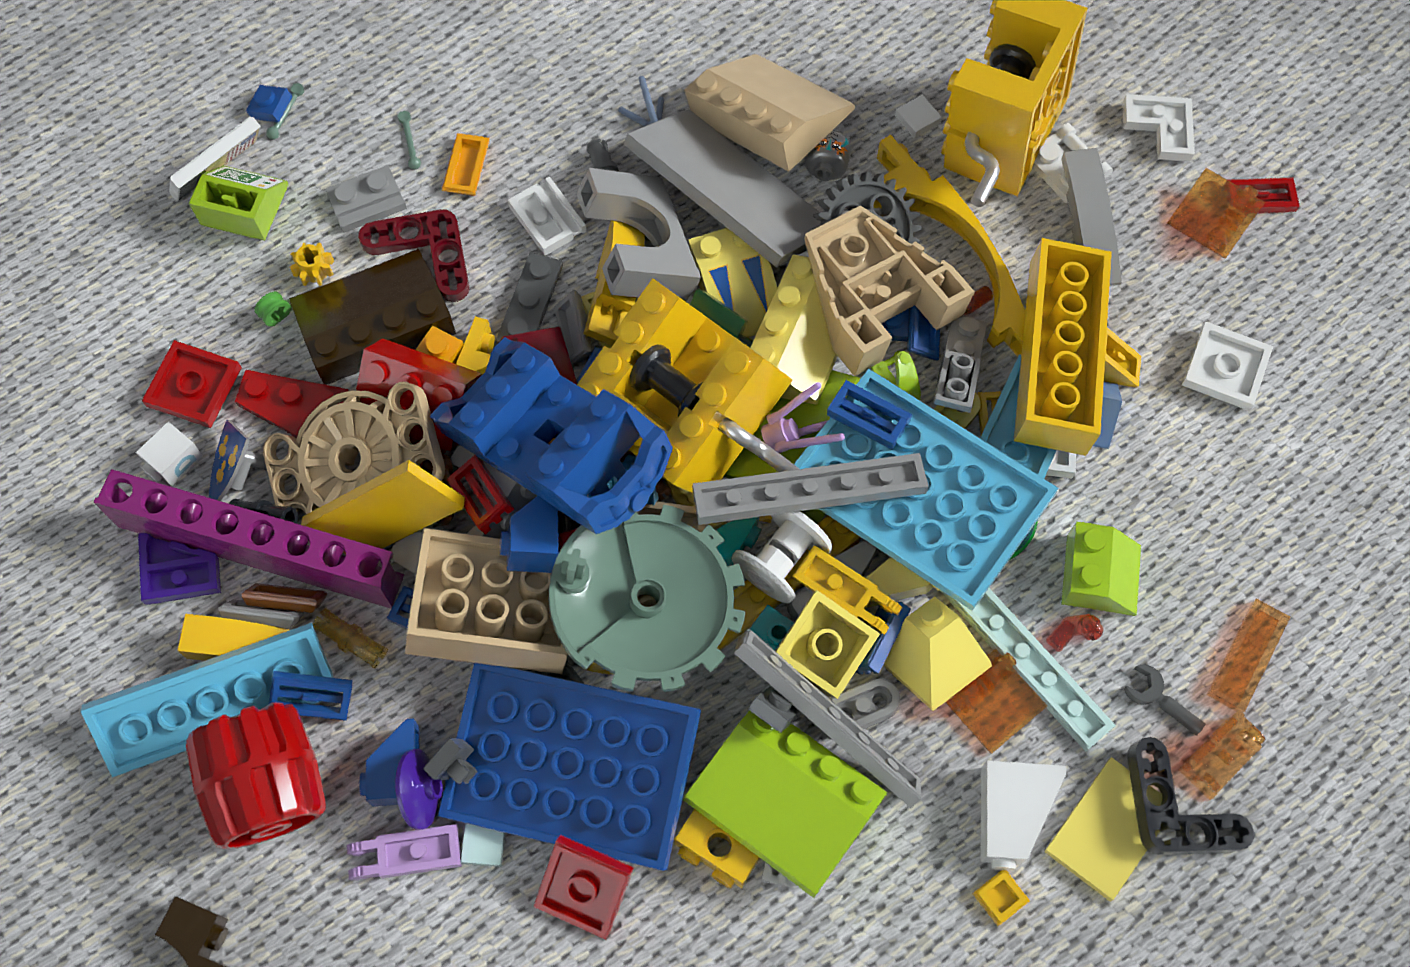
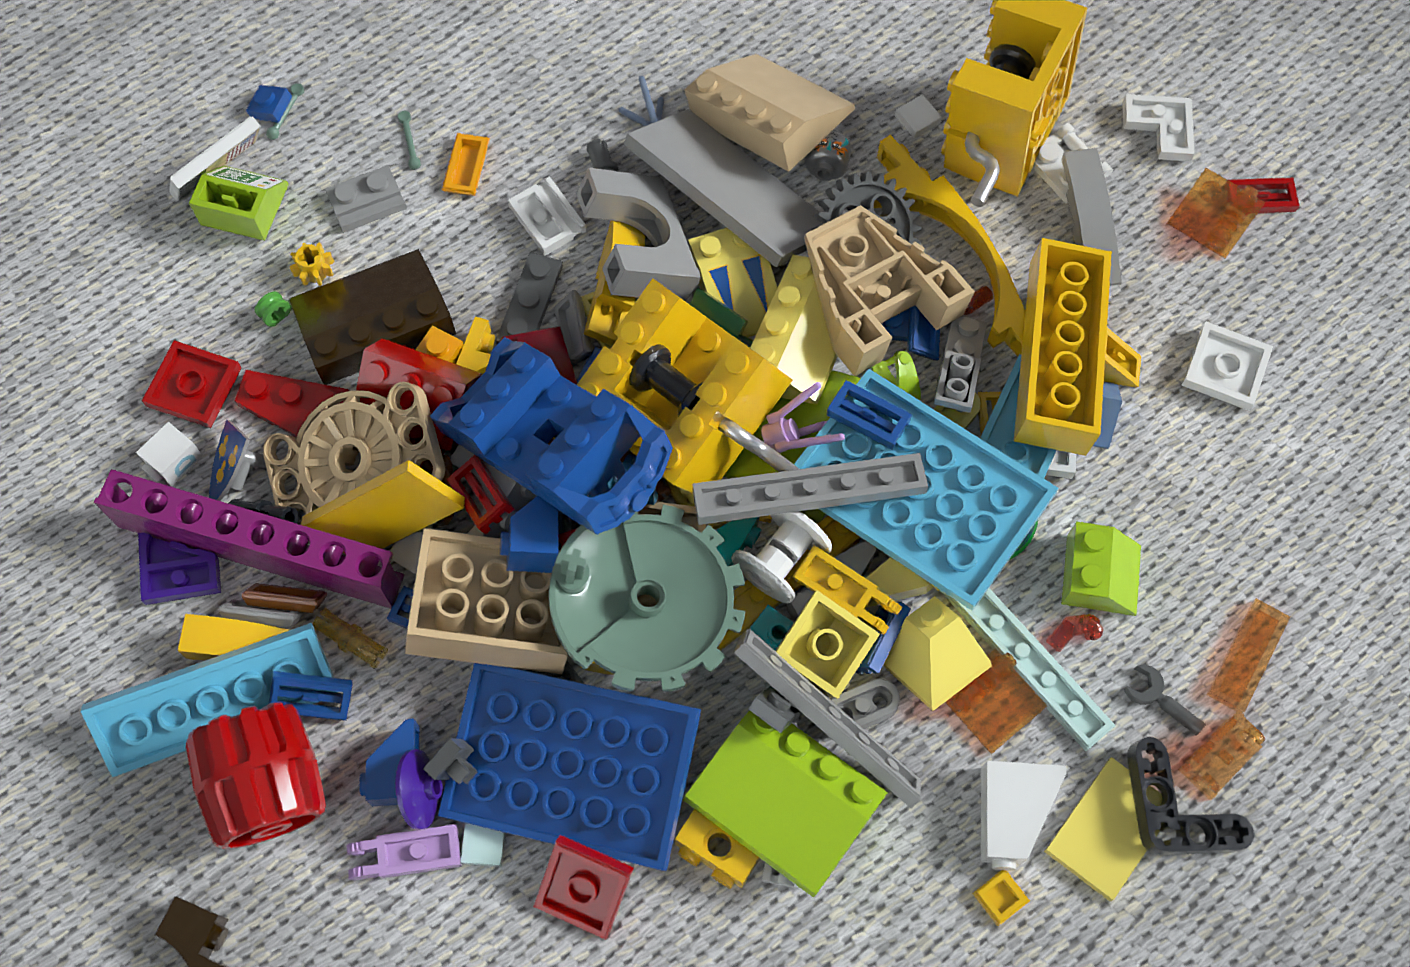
(428, 235): dark red beam -> none

